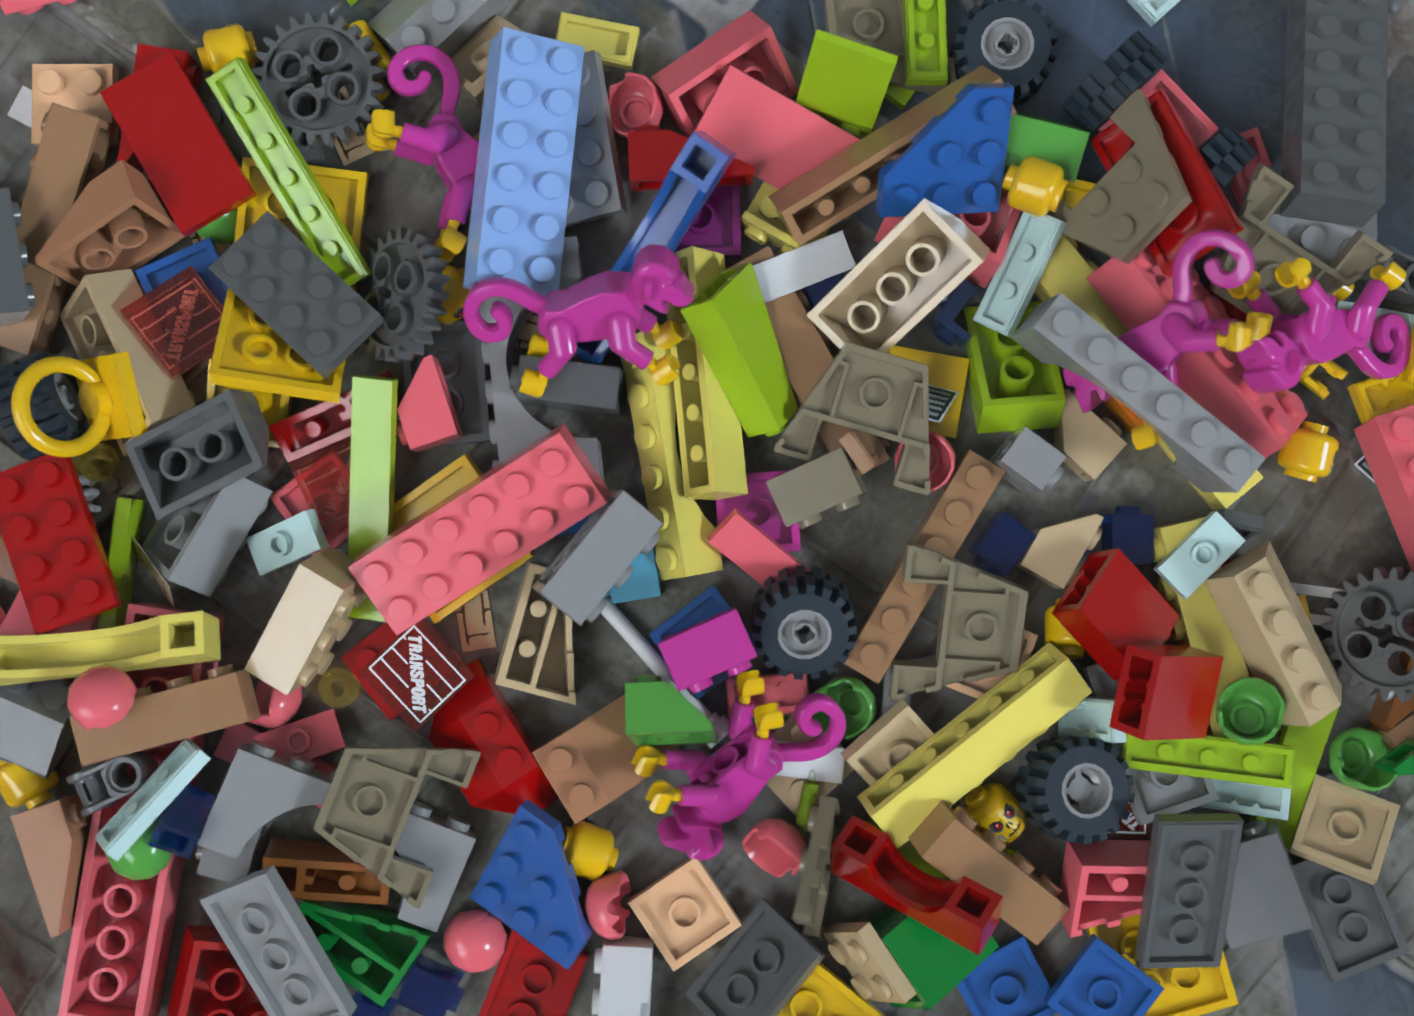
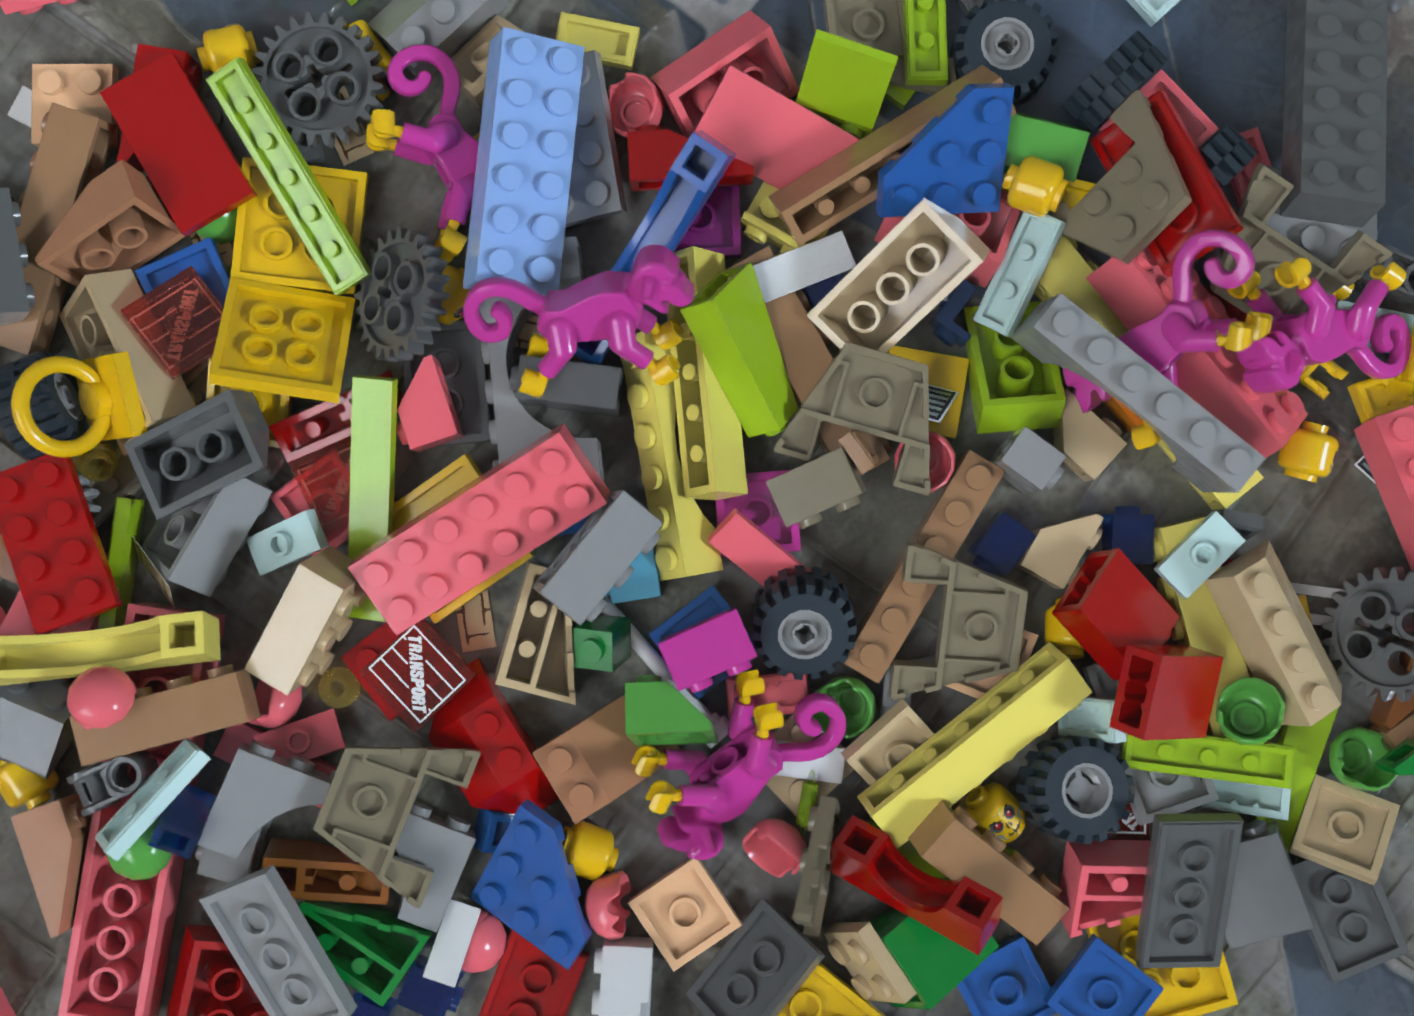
(296, 294): dark grey plate -> none
(452, 943): none -> white sticker
(490, 829): none -> blue slope
(602, 643): none -> green brick

